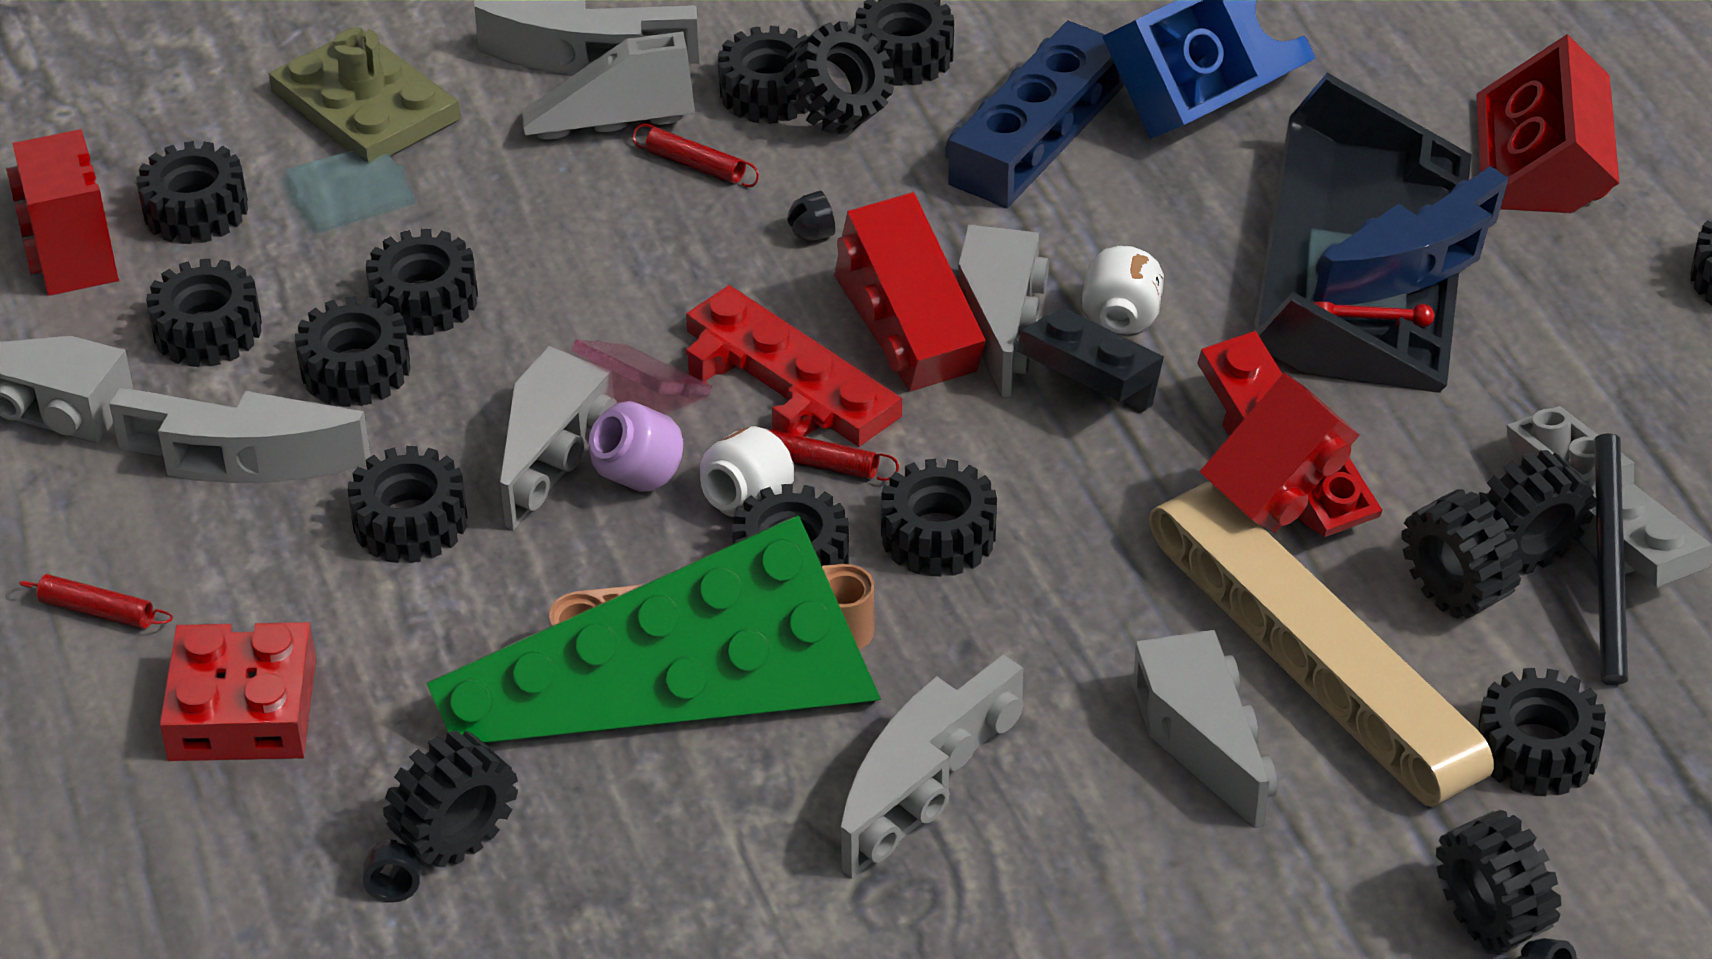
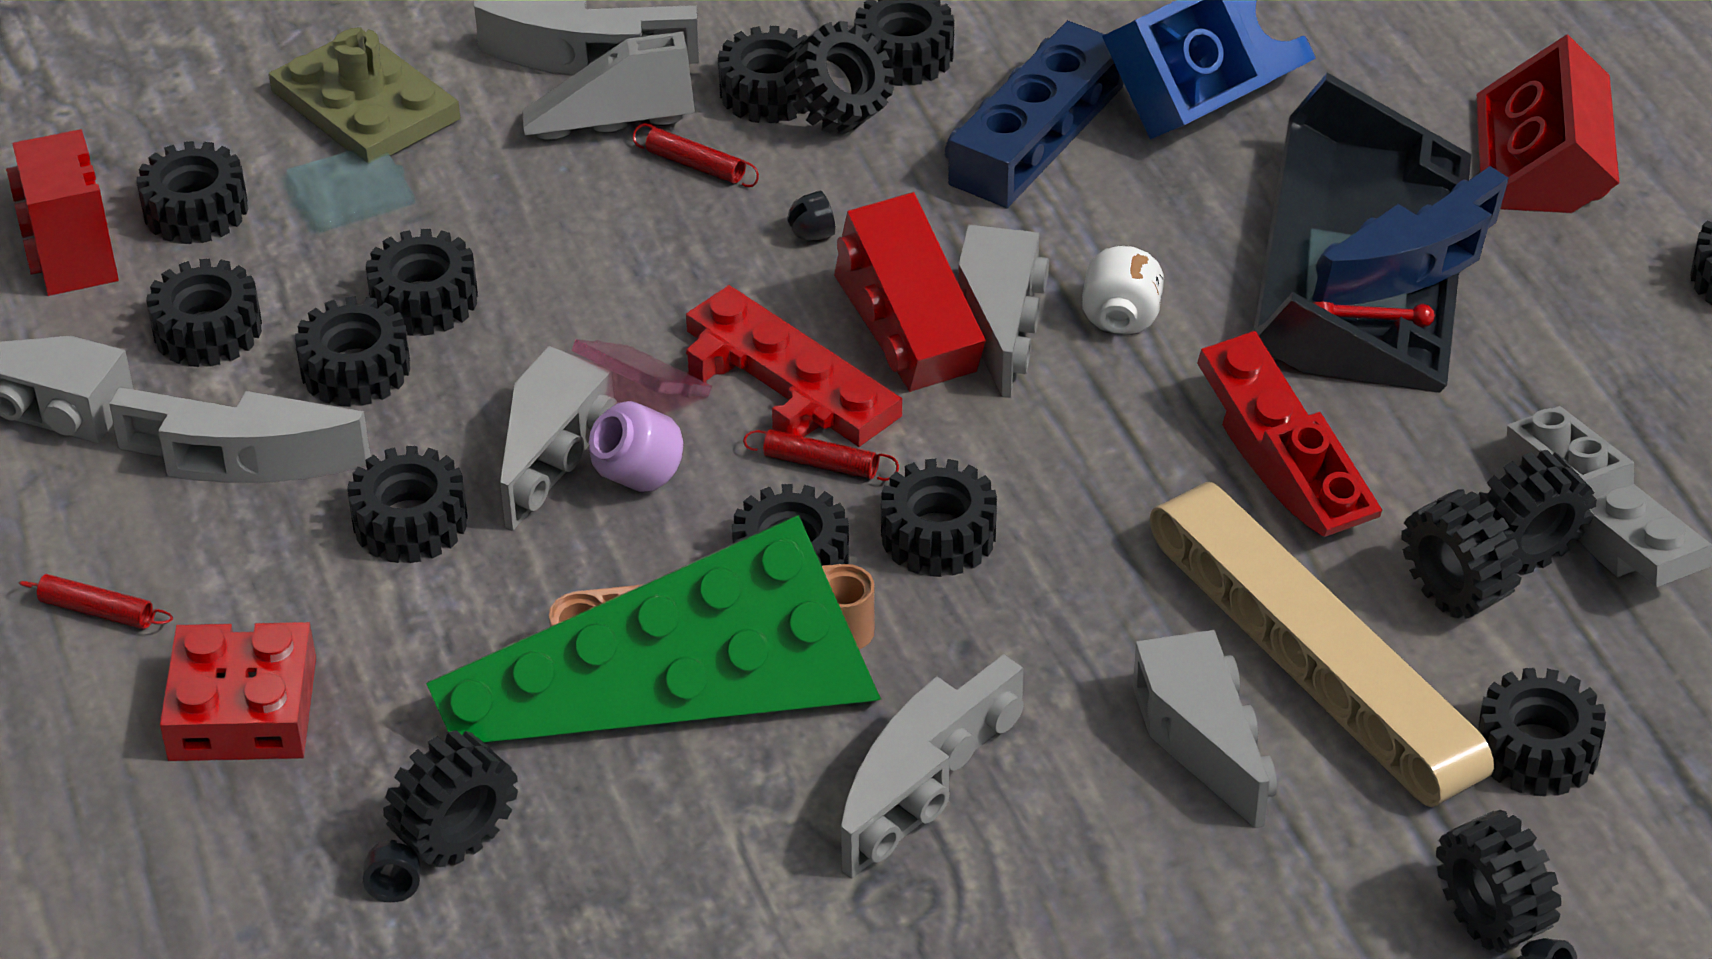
(744, 466): white head -> none
(1094, 357): black bracket -> none
(1280, 454): red brick -> none
(1610, 559): black bar -> none

